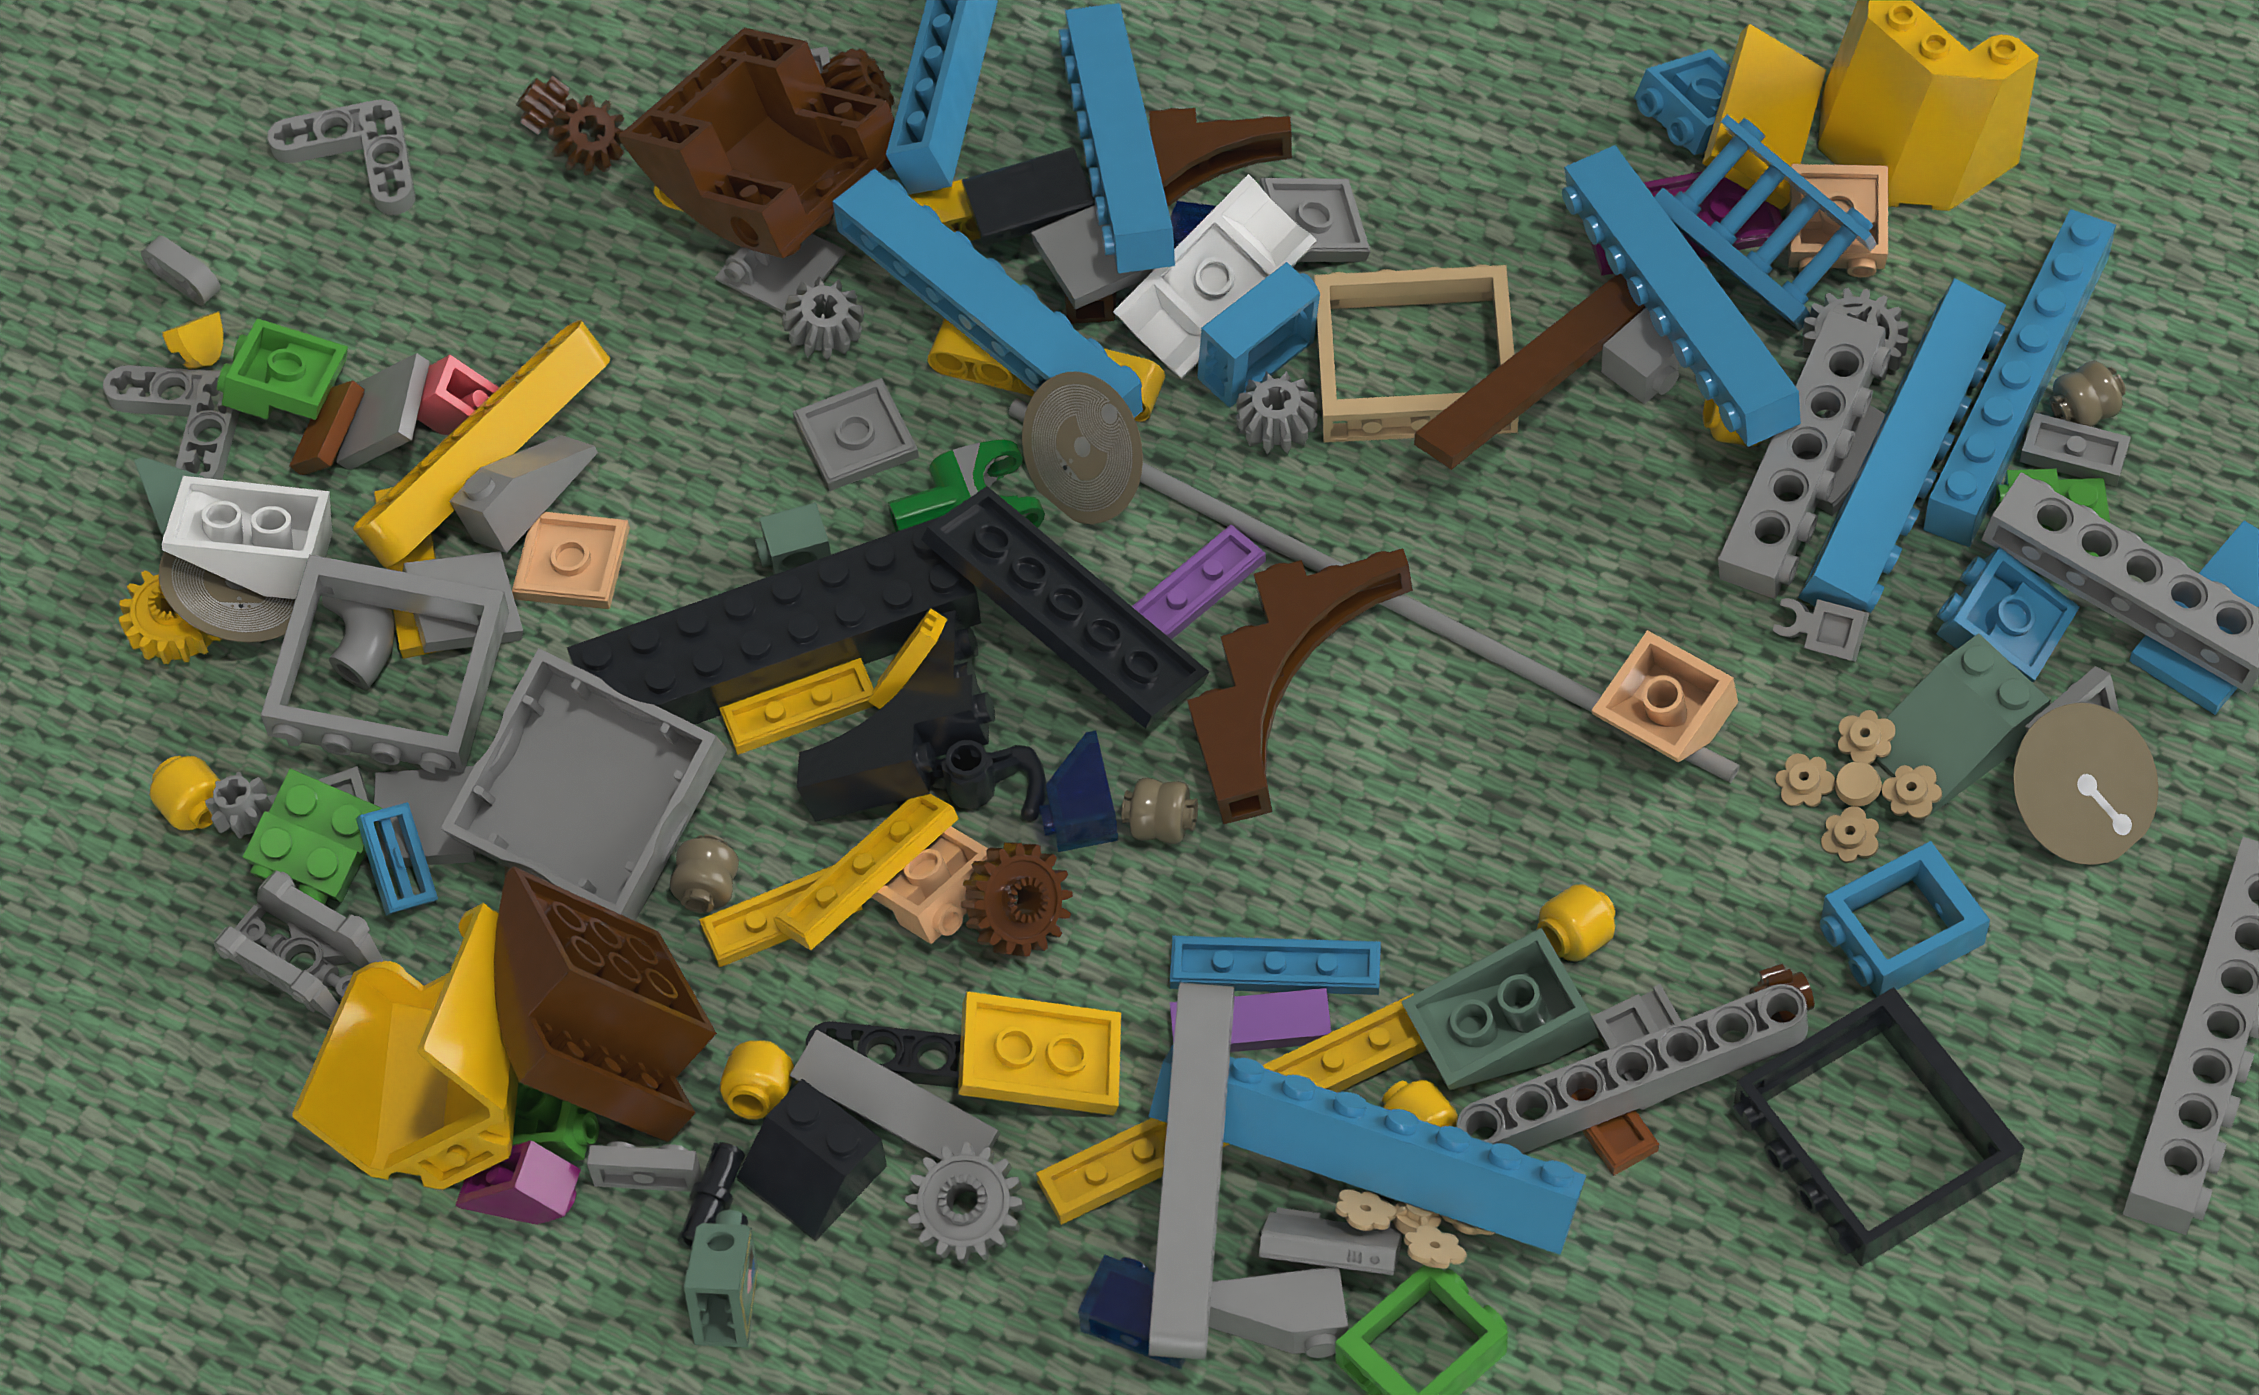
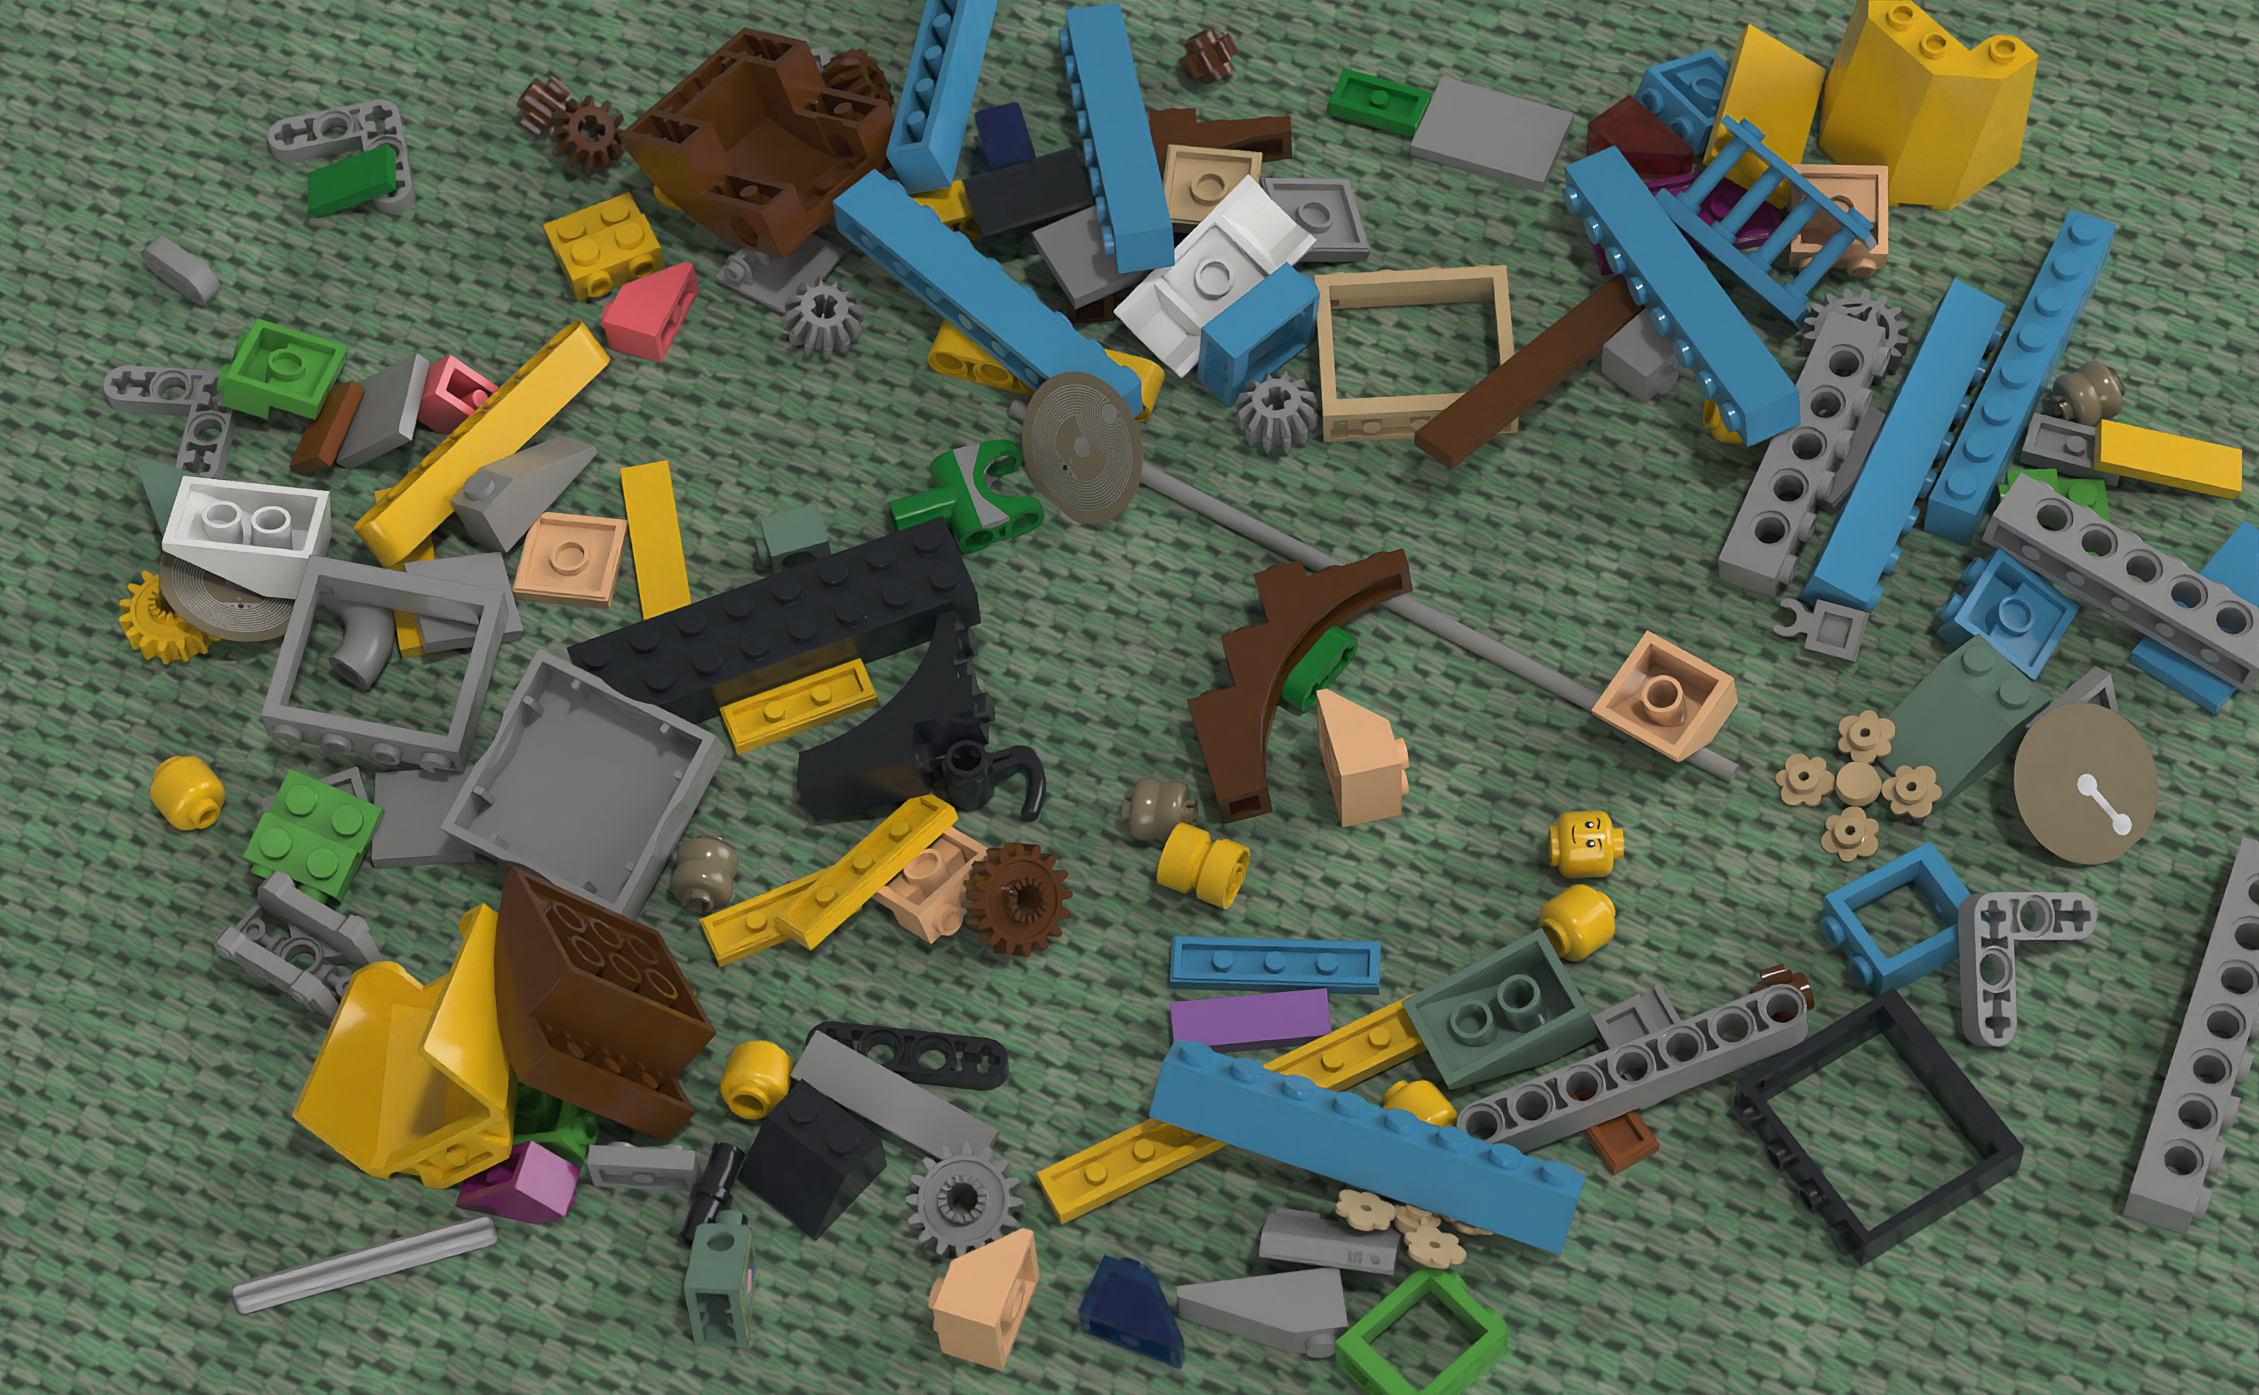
(197, 341): yellow tile -> none
(238, 804): light grey gear -> none
(352, 181): none -> green tile
(364, 1263): none -> light grey axle
(378, 864): dark azure tile -> none
(604, 246): none -> yellow plate
(650, 312): none -> coral slope
(655, 538): none -> yellow tile
(855, 434): light grey tile -> none
(908, 658): yellow tile -> none
(985, 1299): none -> light nougat slope
(1002, 136): none -> clear blue slope
(1040, 1053): yellow plate -> none
(1065, 606): black plate -> none
(1080, 799): clear blue slope -> none
(1192, 1171): light grey beam -> none
(1197, 863): none -> yellow wheel
(1200, 581): medium lavender tile -> none
(1201, 178): none -> tan tile
(1208, 56): none -> reddish brown gear
(1319, 667): none -> green beam
(1360, 760): none -> light nougat slope
(1378, 102): none -> green plate
(1492, 134): none -> light grey tile
(1584, 844): none -> yellow head
(1642, 139): none -> clear red slope
(2004, 929): none -> light grey beam
(2168, 459): none -> yellow tile

